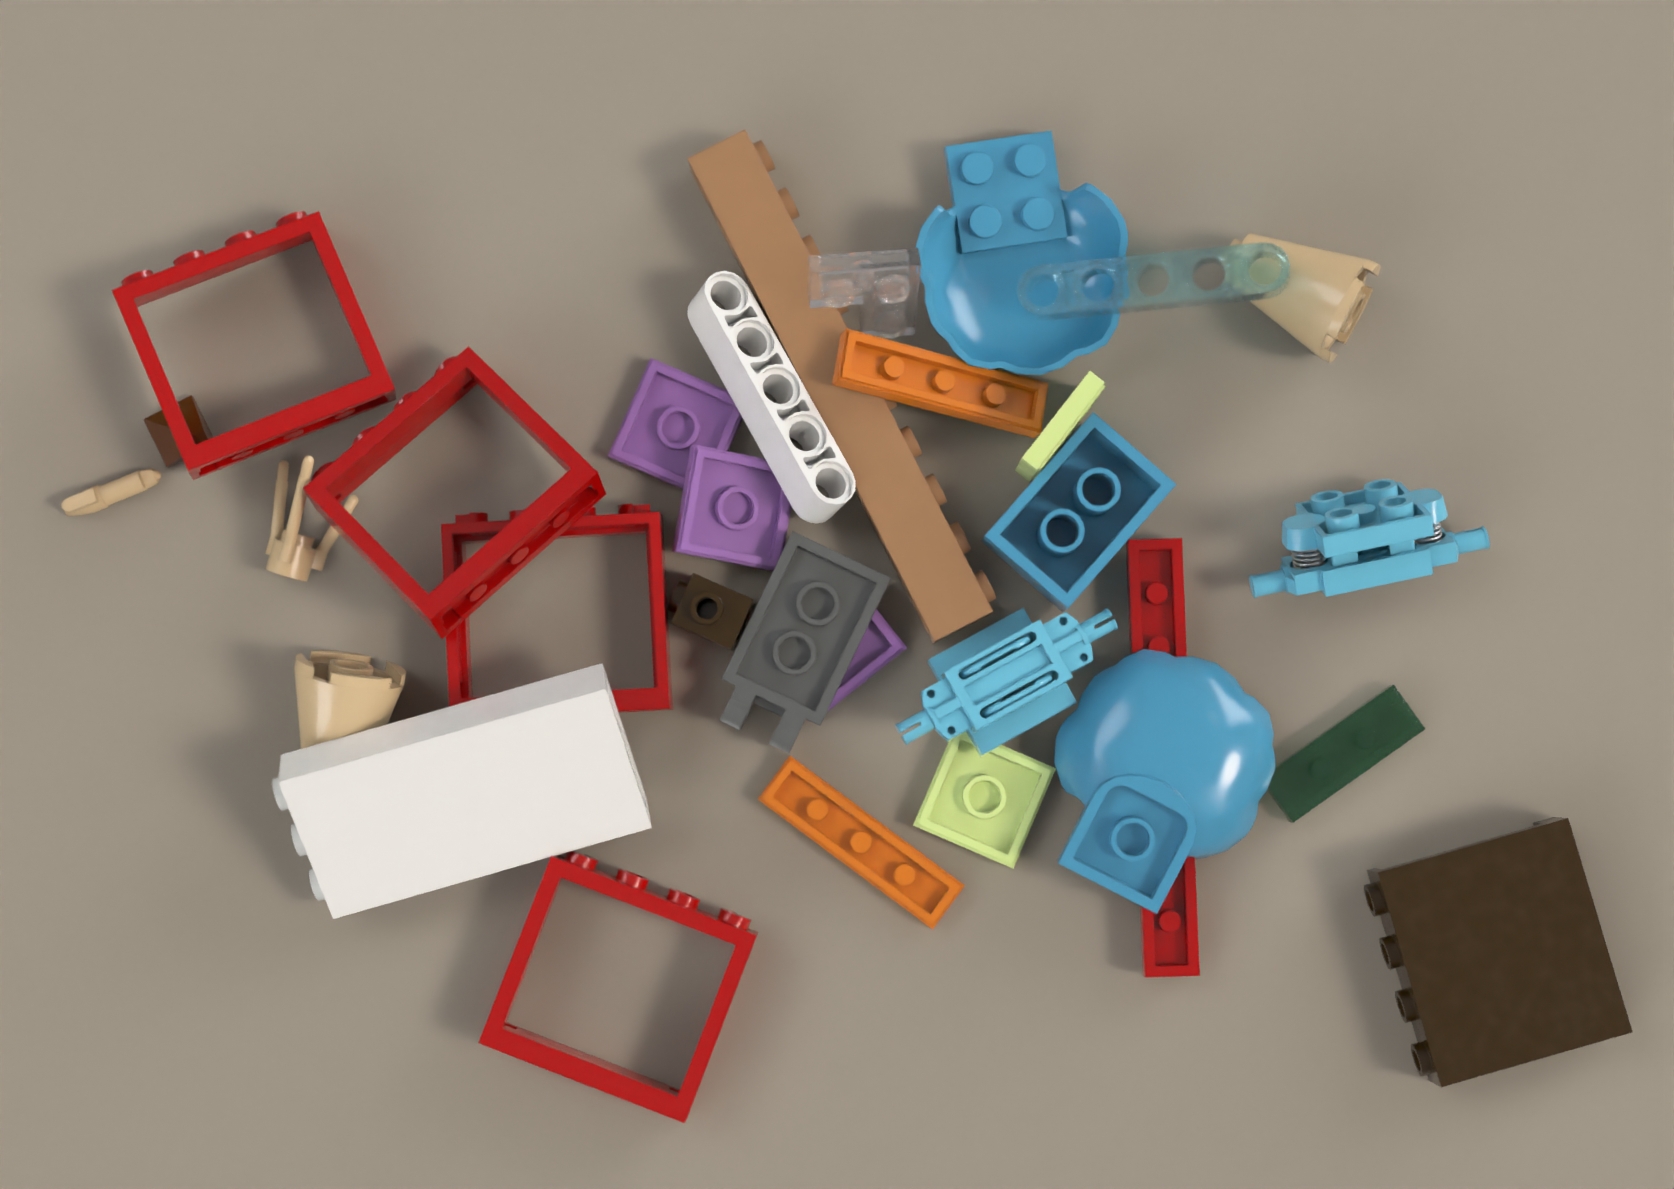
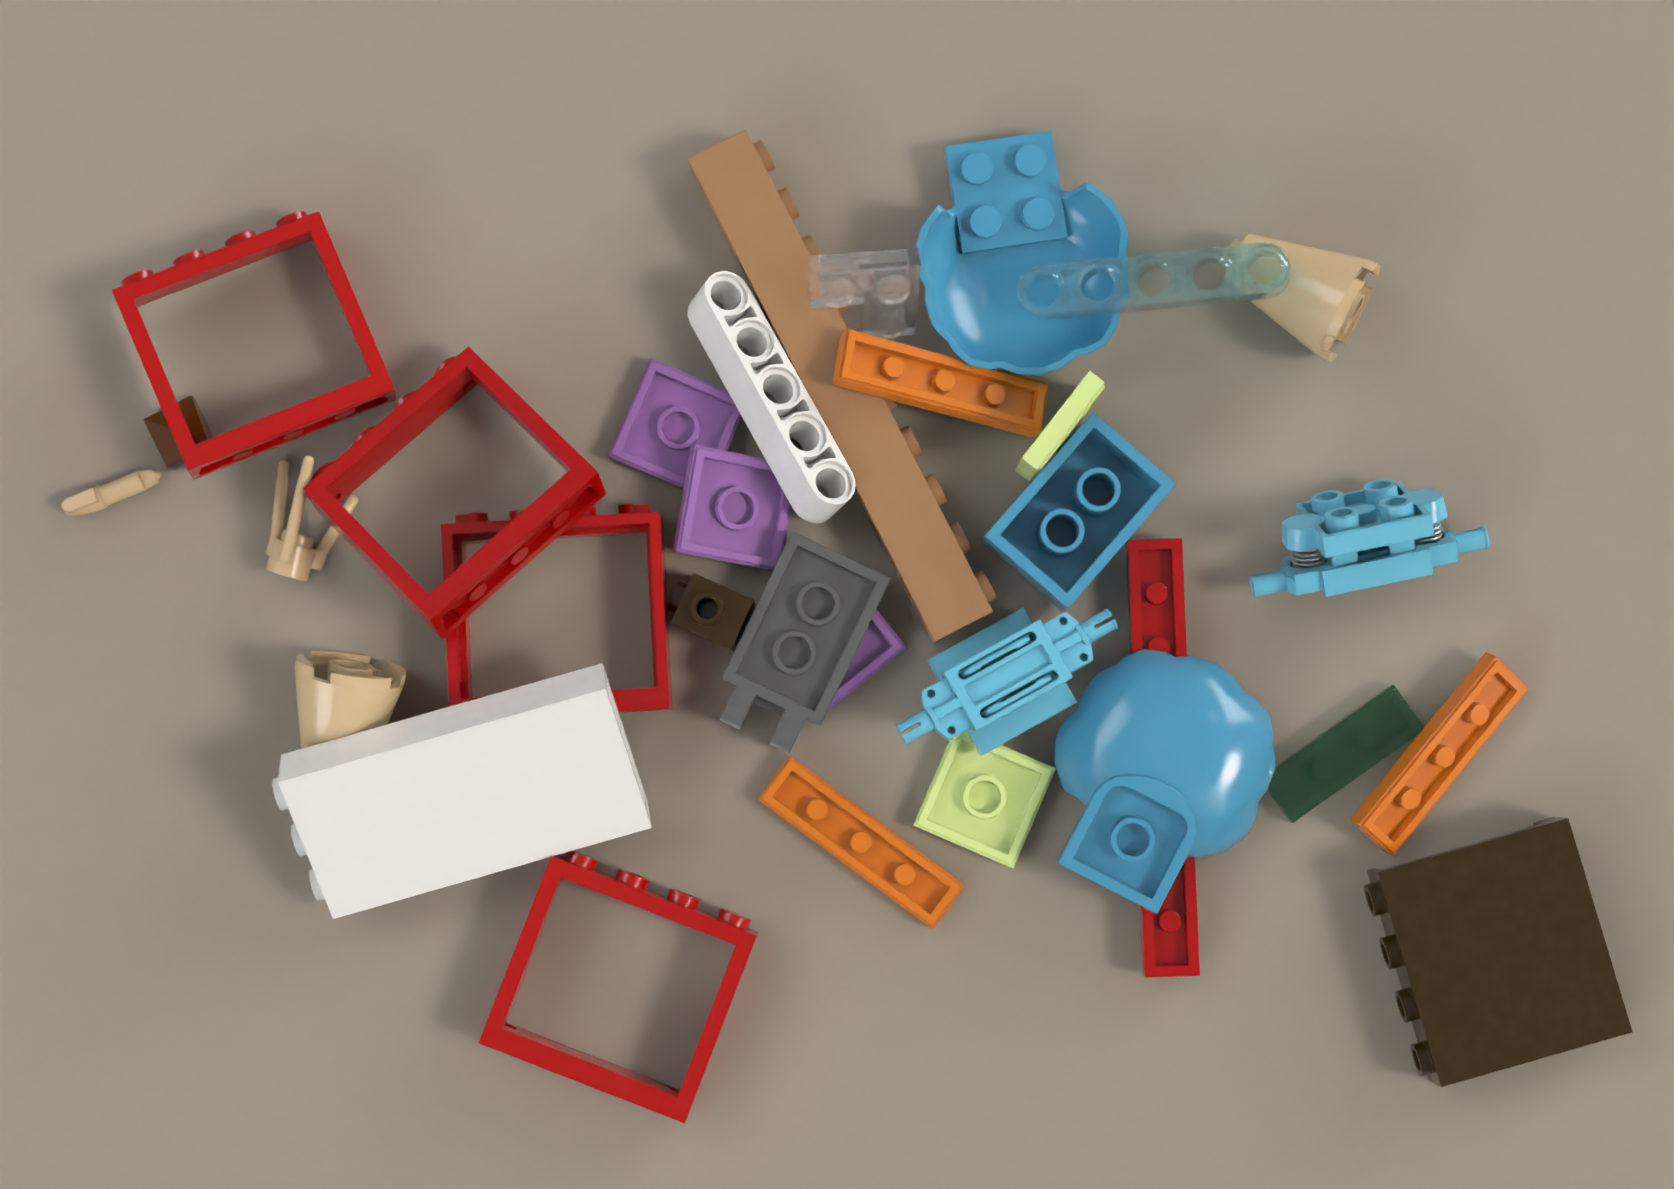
(1439, 754): none -> orange tile

